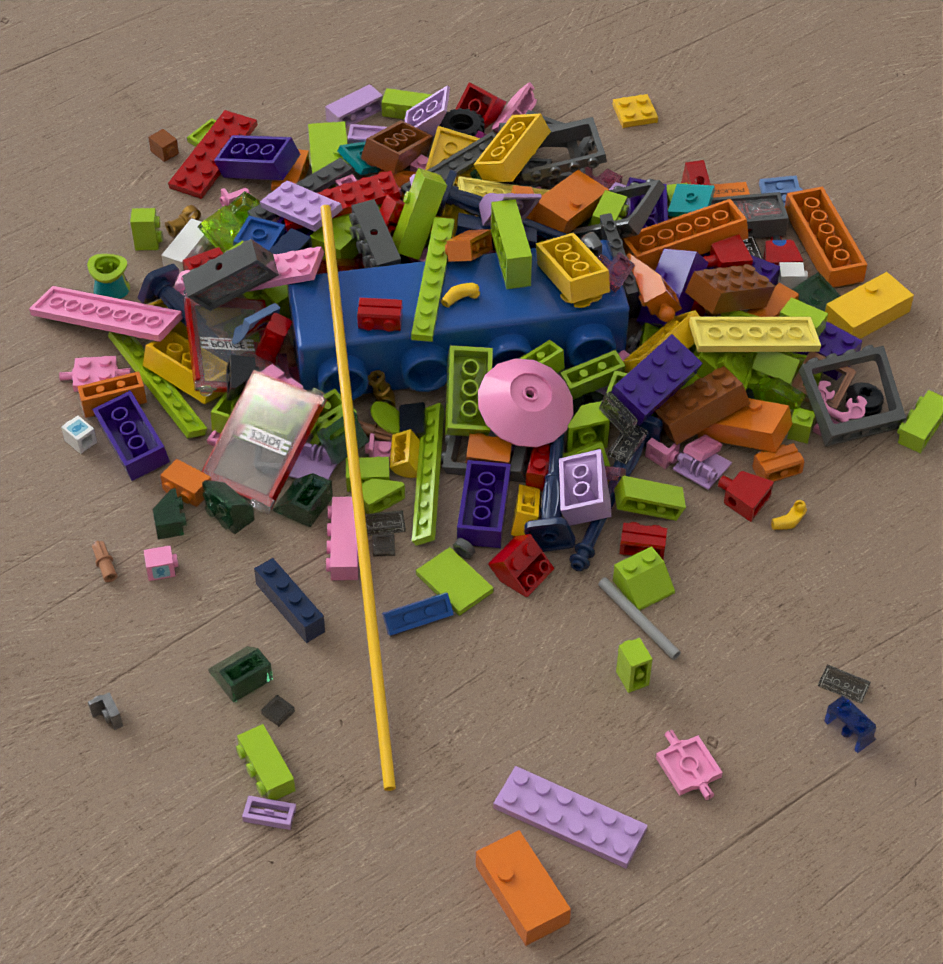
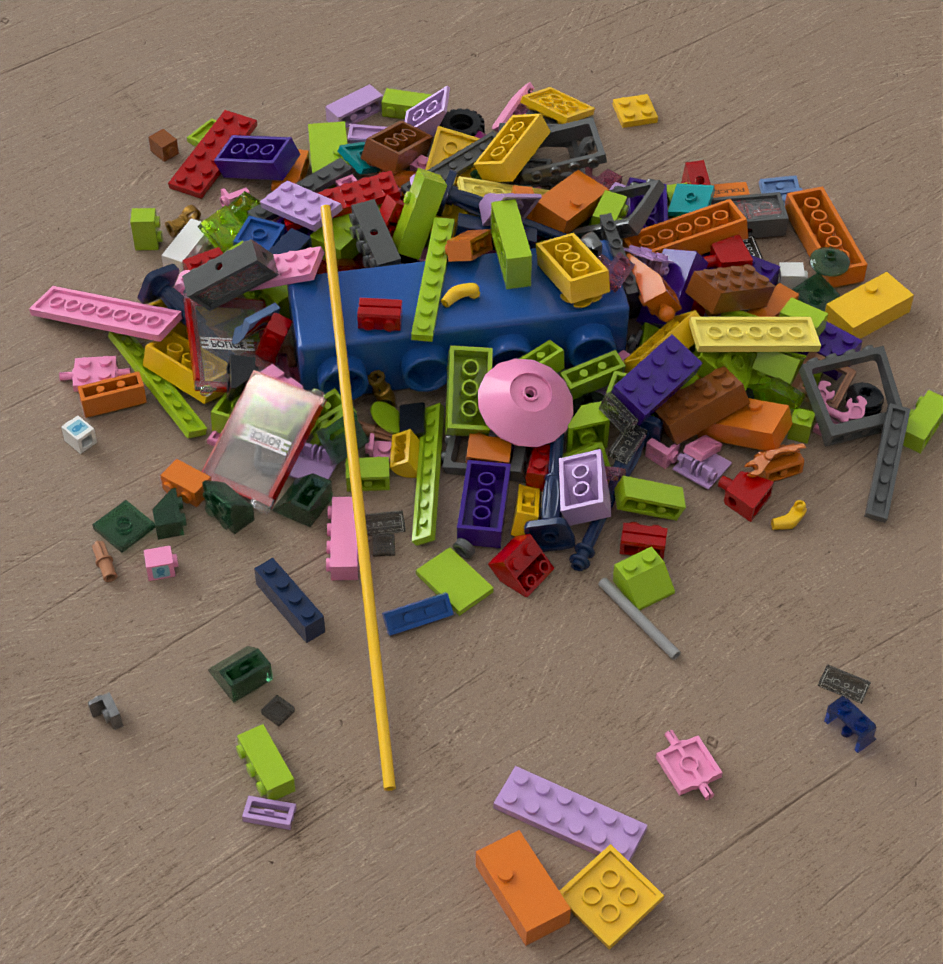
(109, 275): lime hat -> none
(123, 526): none -> clear green plate
(131, 435): dark purple brick -> none
(381, 494): lime slope -> none
(482, 102): red slope -> none
(557, 105): none -> yellow plate
(610, 896): none -> yellow plate
(634, 665): lime brick -> none
(657, 262): none -> lavender hinge
(761, 461): none -> orange arm
(781, 251): red torso -> none
(829, 261): none -> clear green dish
(887, 463): none -> dark grey plate

